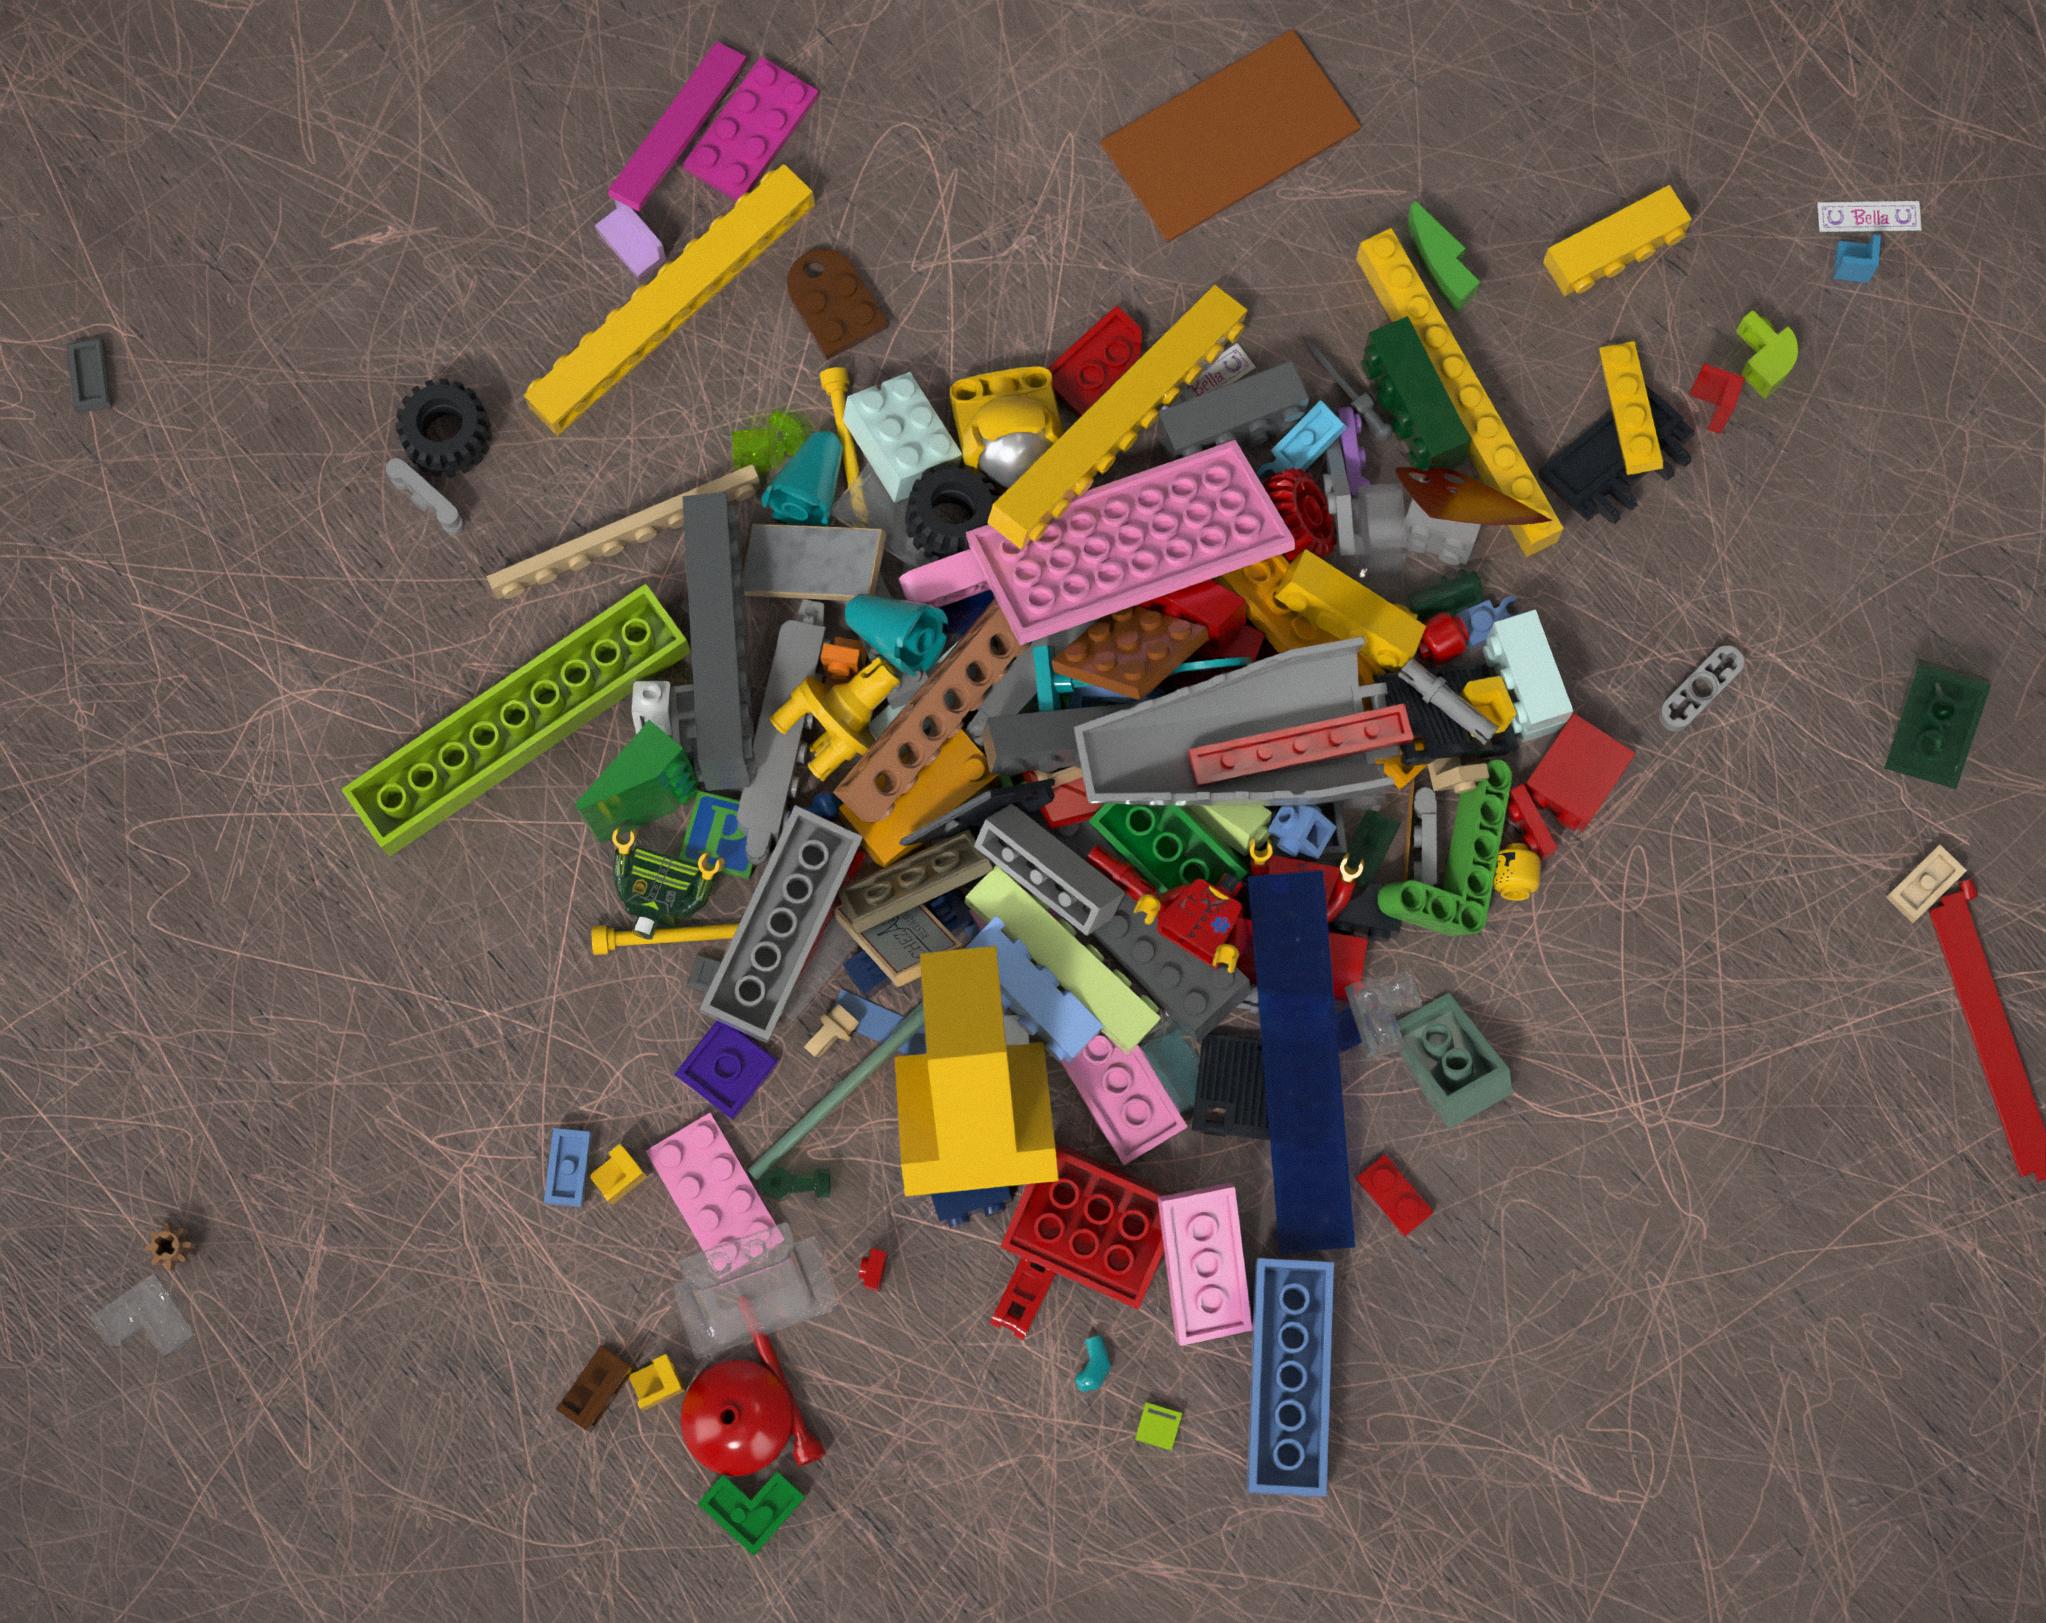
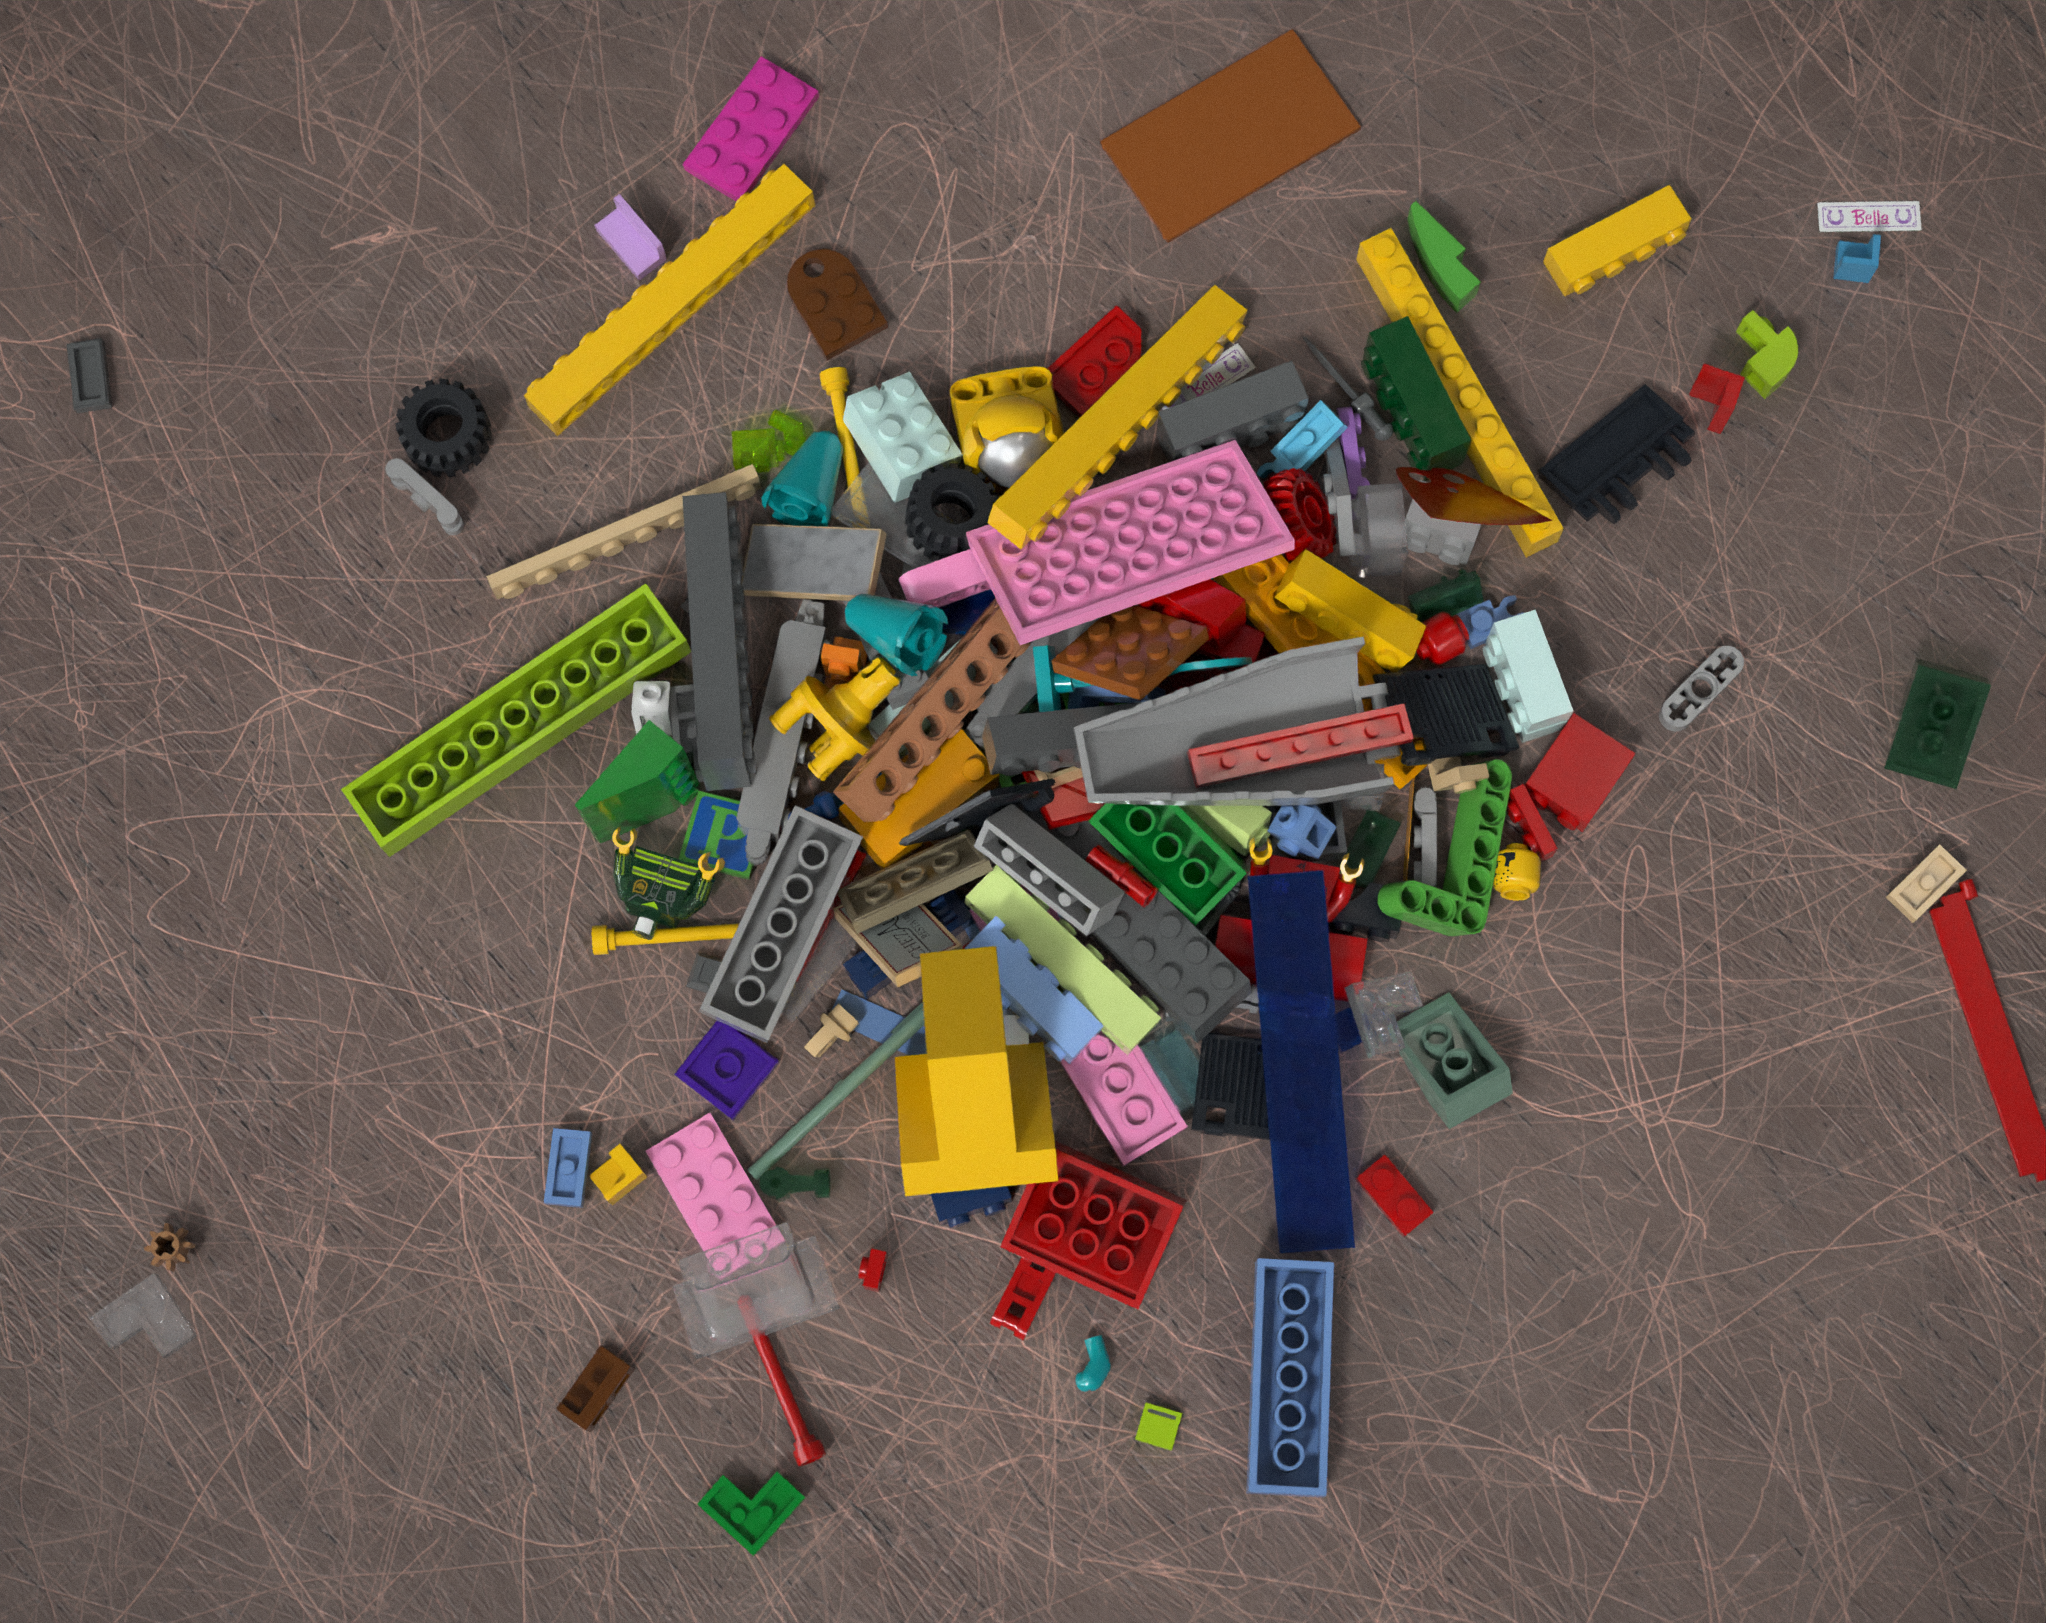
(656, 1382): yellow panel -> none
(677, 126): dark pink tile -> none
(760, 1422): red dish -> none
(1201, 919): red torso -> none
(1205, 1263): bright pink plate -> none
(1452, 704): light grey pin -> none
(1491, 700): yellow panel -> none
(1630, 408): yellow plate -> none

